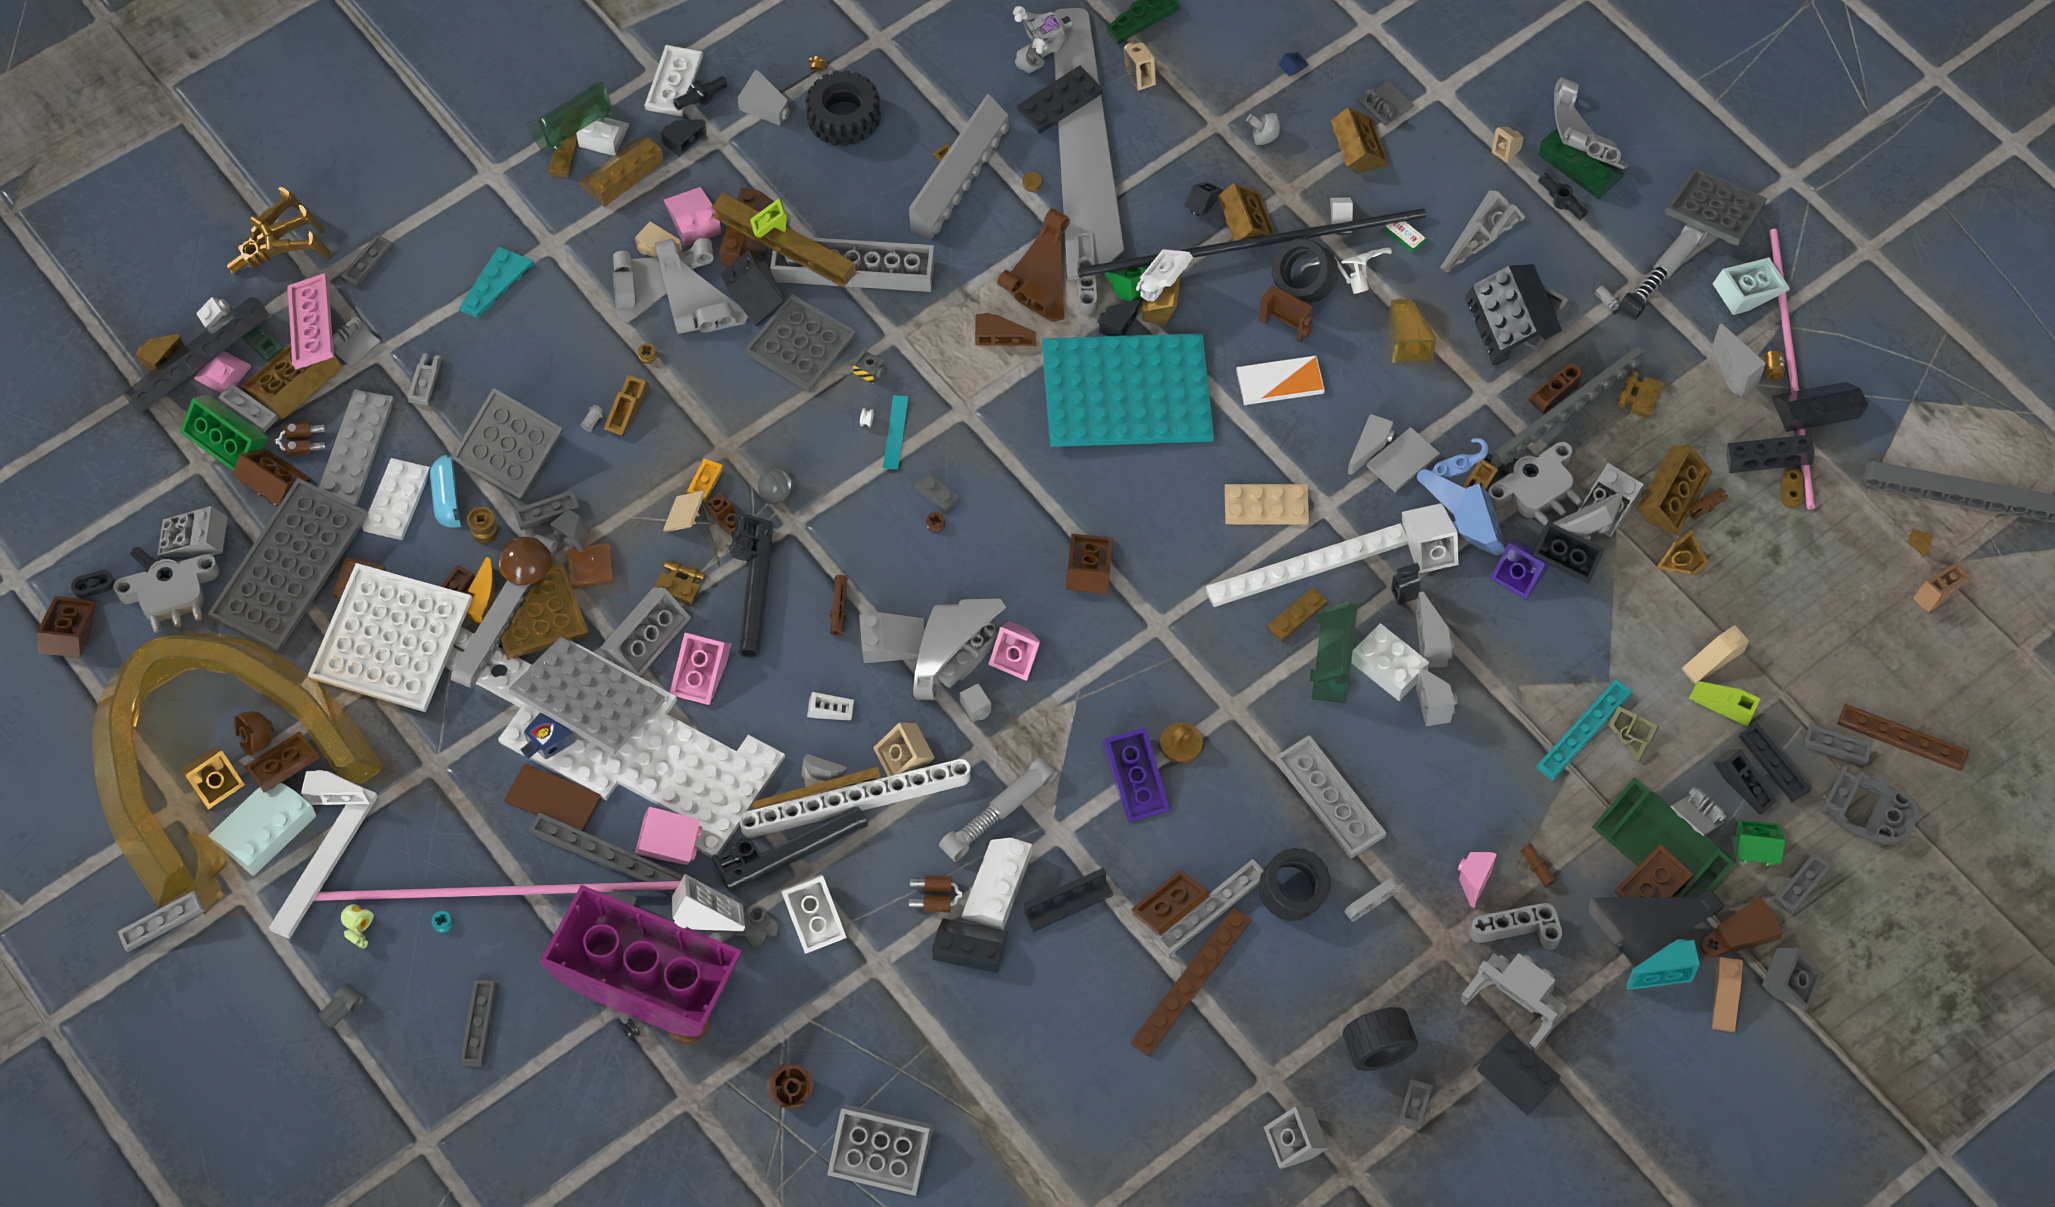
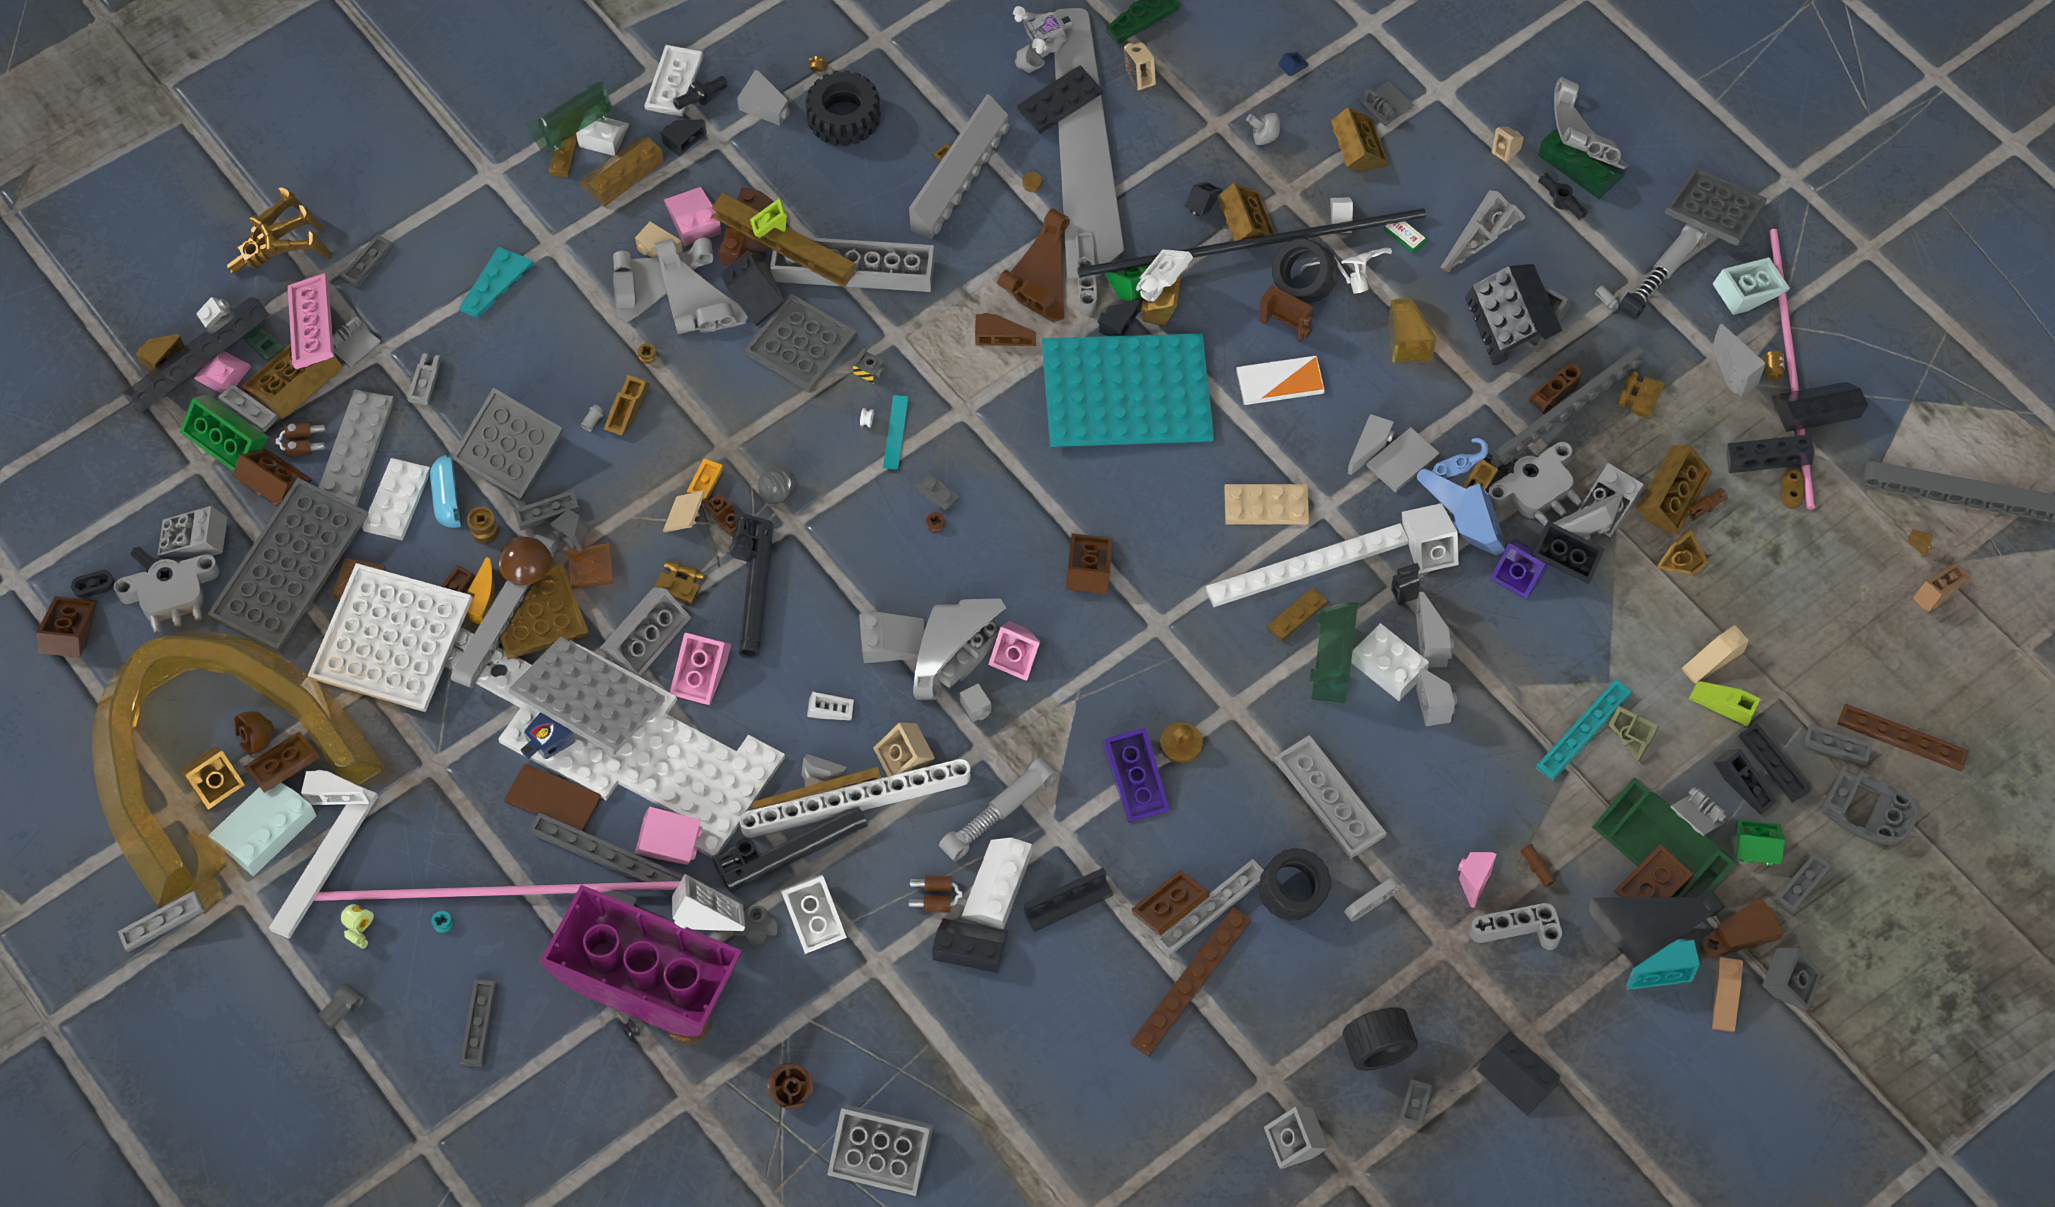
(838, 611): reddish brown pin -> none
(1525, 985): light grey piece -> none

